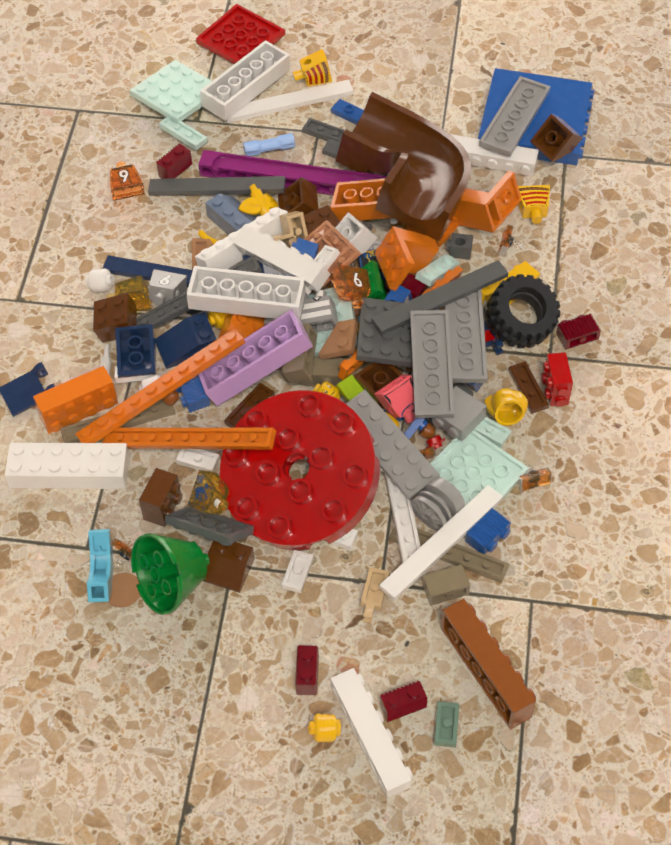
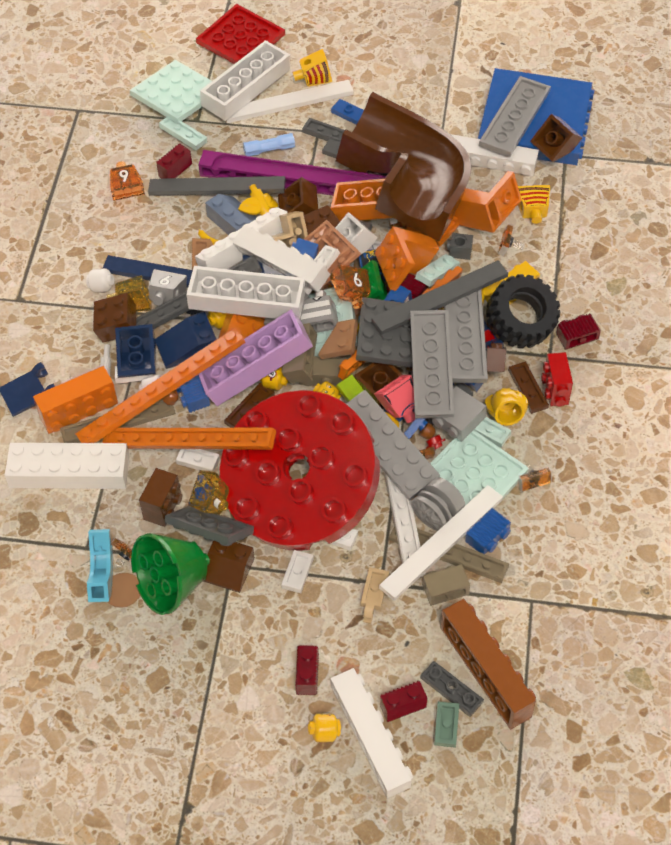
(274, 380): none -> yellow head
(441, 680): none -> dark grey tile
(496, 357): none -> reddish brown brick

